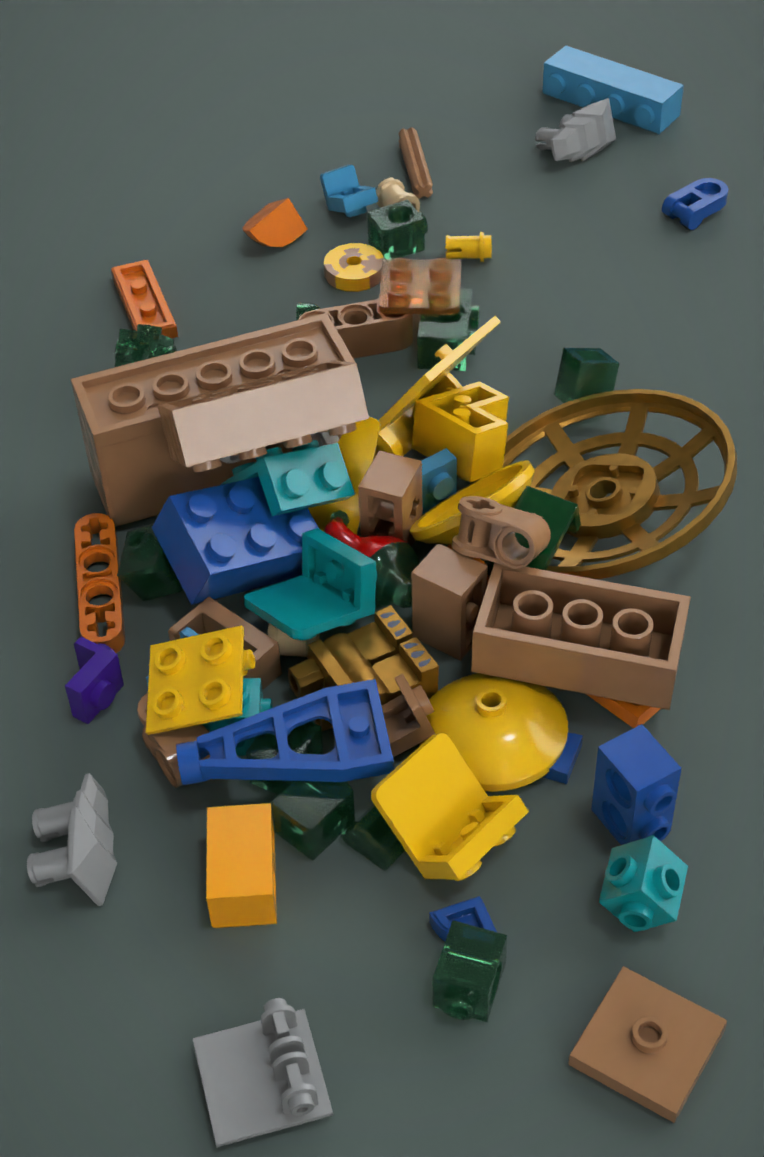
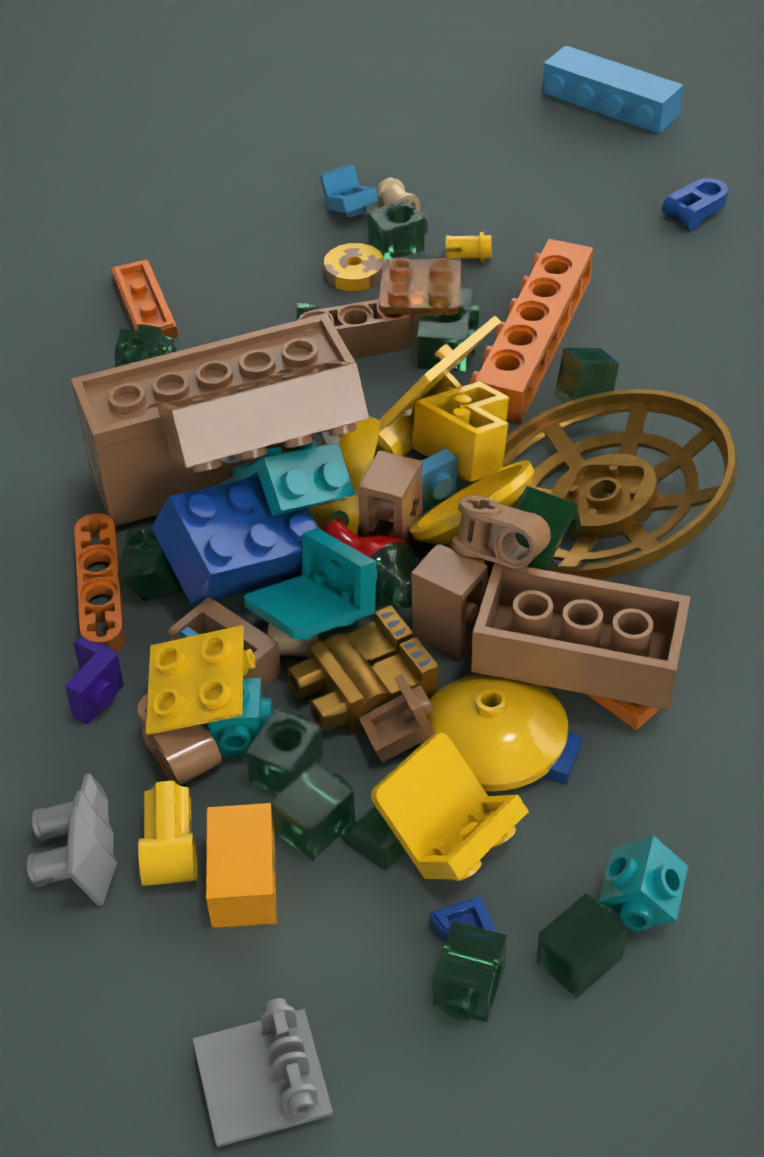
(168, 846): none -> yellow piece
(275, 224): orange brick -> none
(358, 730): blue plate -> none
(415, 163): medium nougat axle -> none
(536, 324): none -> orange brick
(580, 134): light grey connector -> none
(582, 944): none -> clear green brick
(635, 786): blue brick -> none
(648, 1043): medium nougat plate -> none

